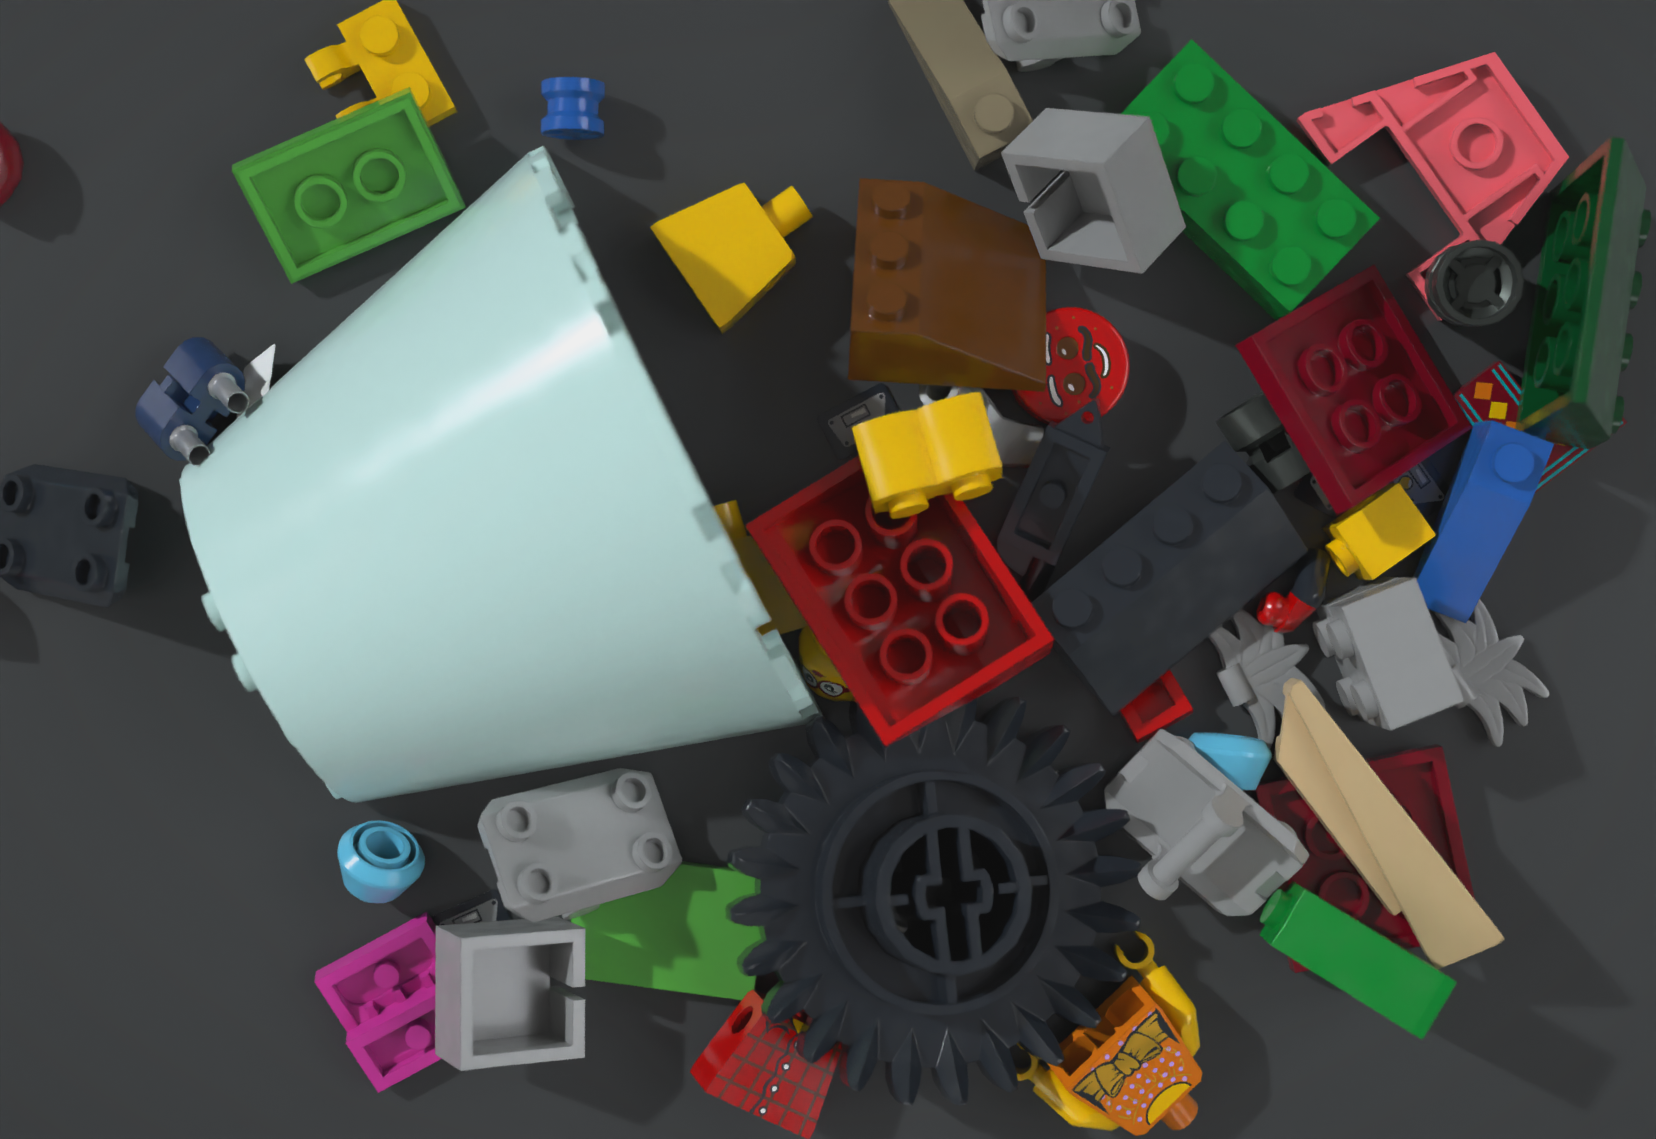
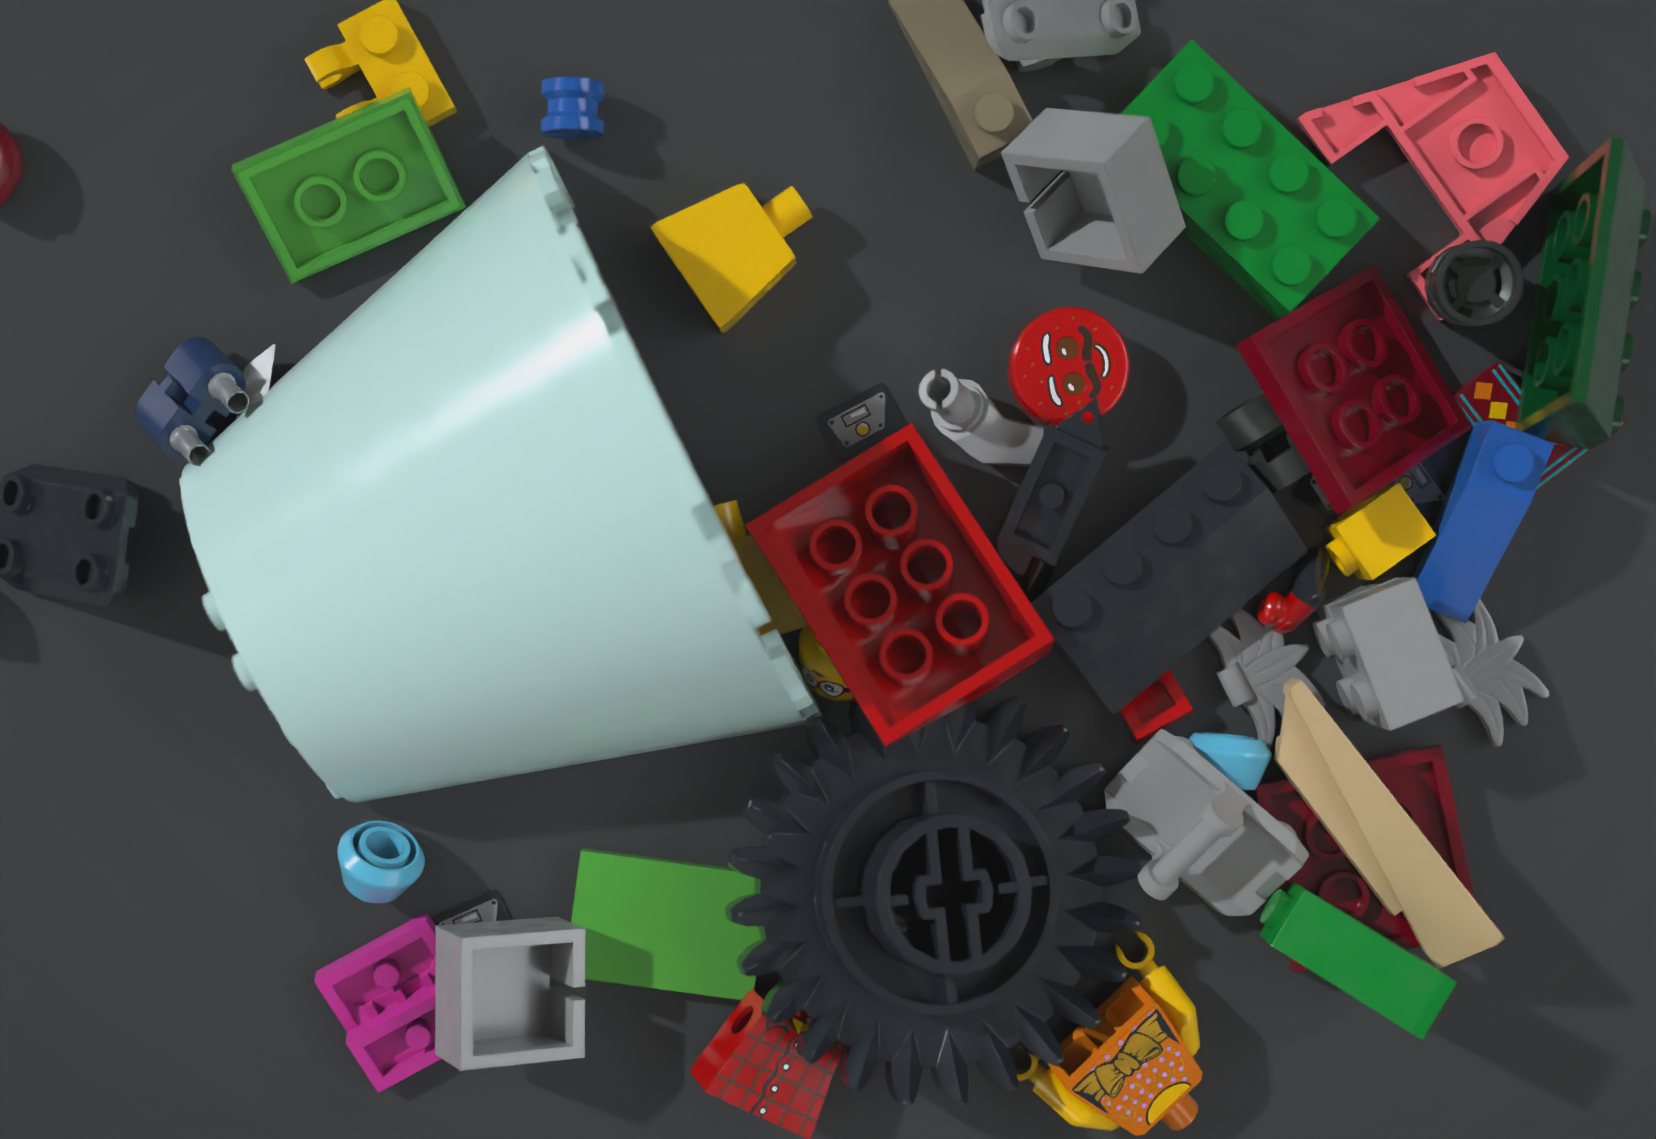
(579, 844): light grey shield -> none
(928, 454): yellow brick -> none
(944, 292): reddish brown slope -> none

